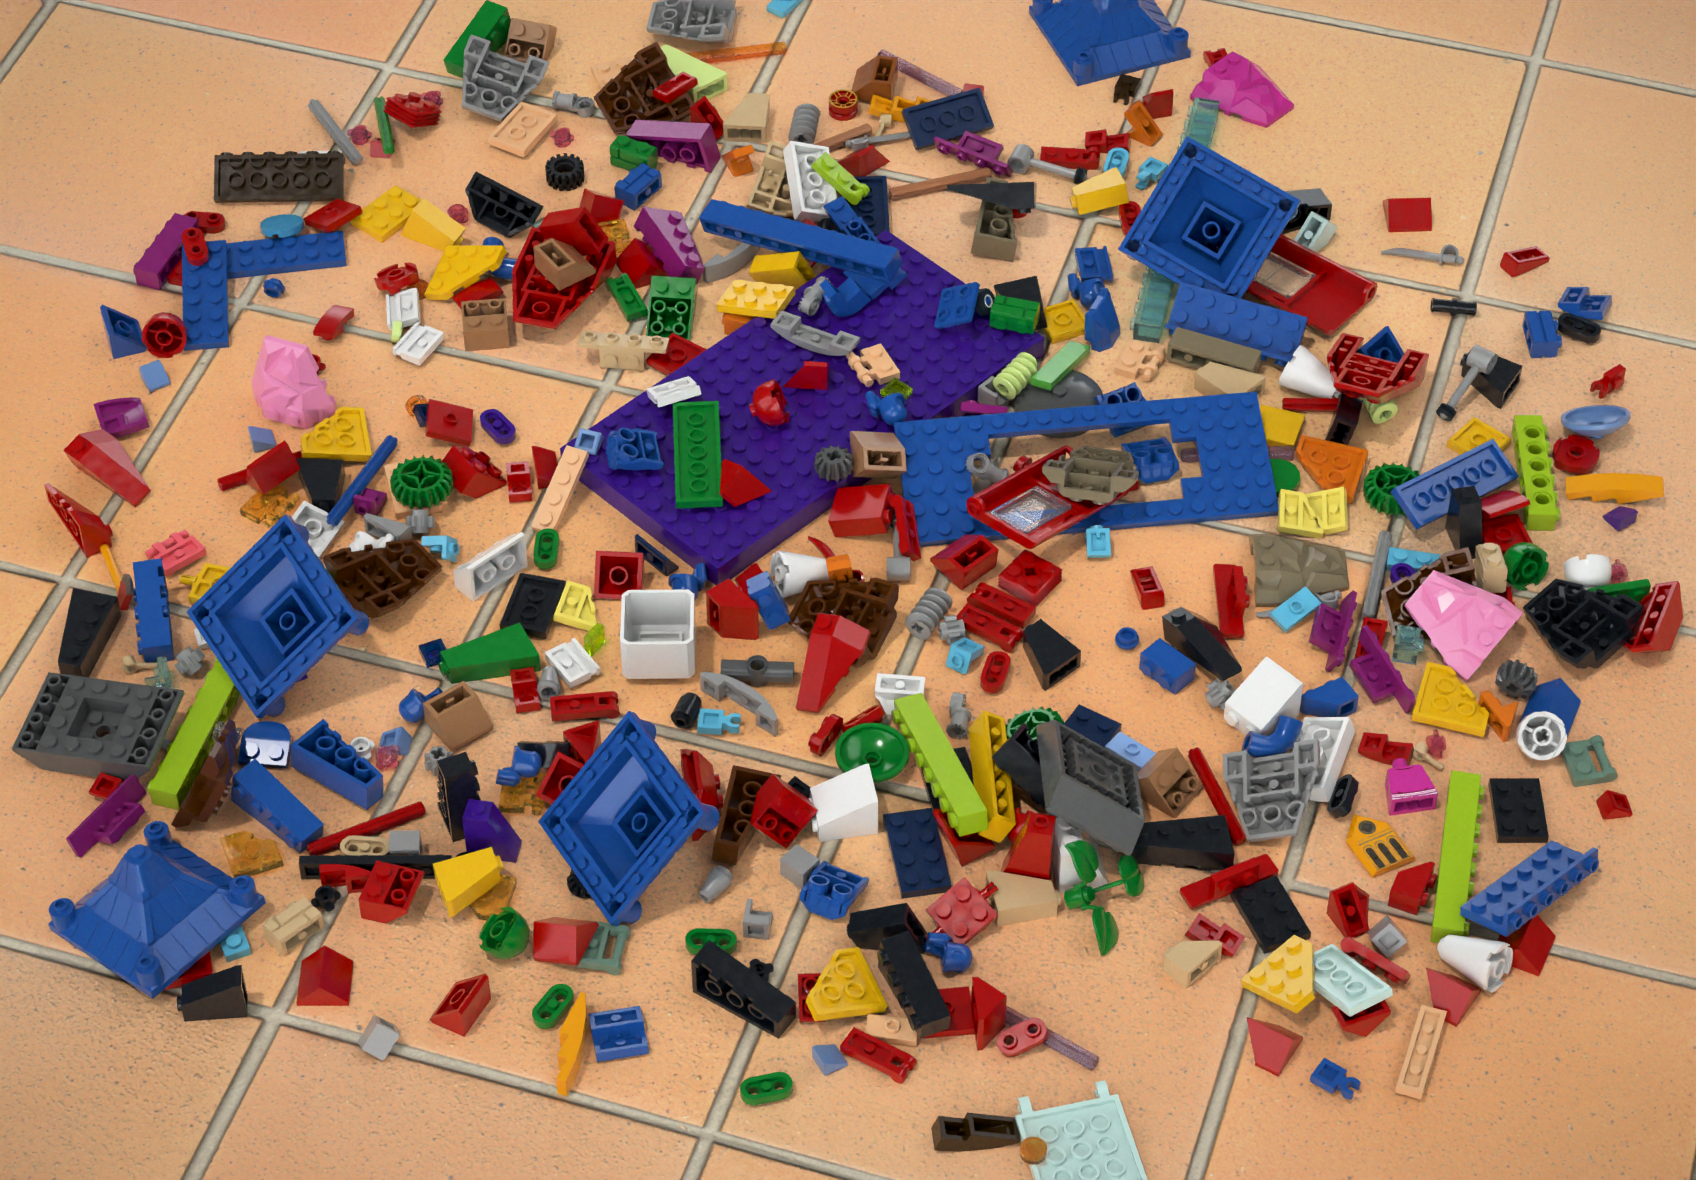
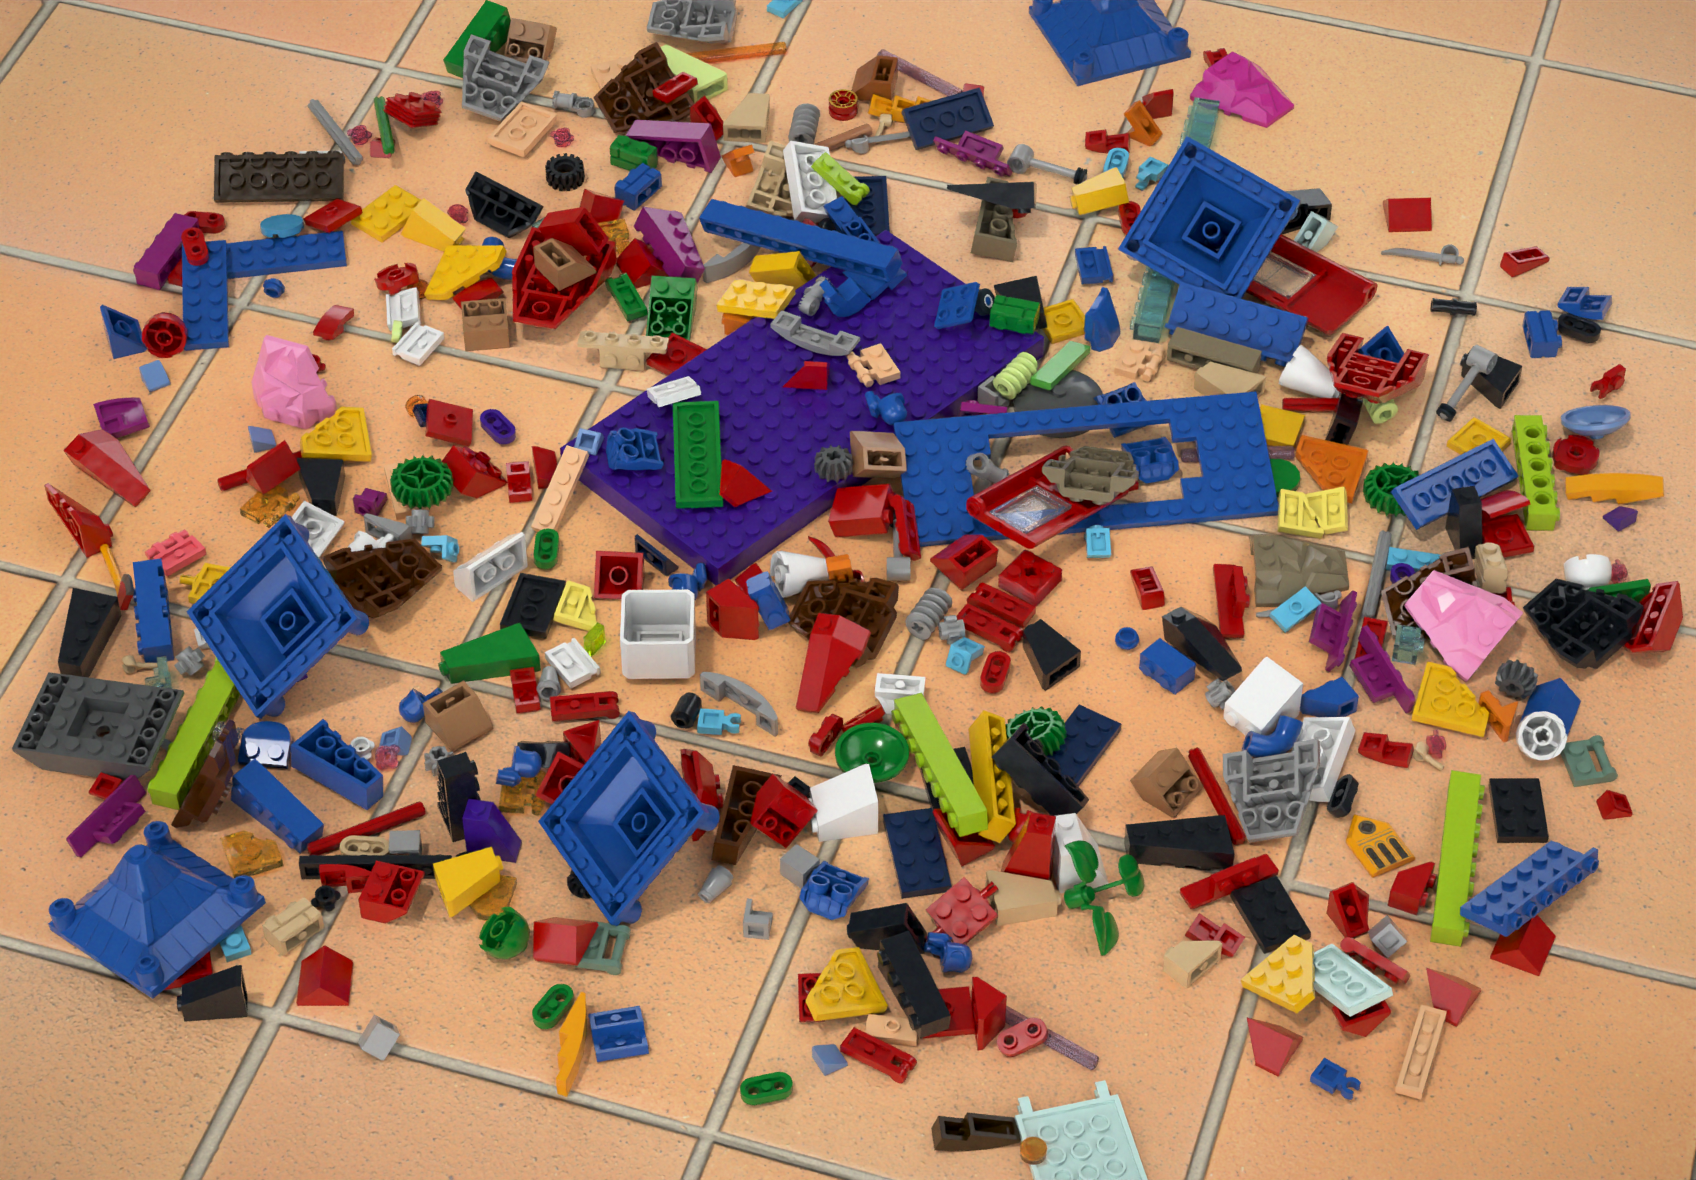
(362, 480): blue axle -> none
(431, 652): clear blue plate -> none
(463, 1004): red slope -> none
(717, 936): green plate -> none
(740, 990): black wedge -> none
(758, 670): dark grey piece -> none
(766, 969): black plate -> none
(769, 404): red cylinder -> none
(863, 161): red slope -> none
(896, 386): clear neon green tile -> none
(938, 183): nougat axle -> none
(959, 717): light grey connector -> none
(1021, 463): red plate -> none
(1072, 157): red plate -> none
(1085, 291): blue piece -> none
(1090, 786): dark grey slope -> none
(1126, 87): dark brown plate -> none
(1130, 750): light blue plate -> none
(1409, 789): dark pink torso -> none
(1477, 959): white cone -> none
(1525, 565): green cylinder -> none

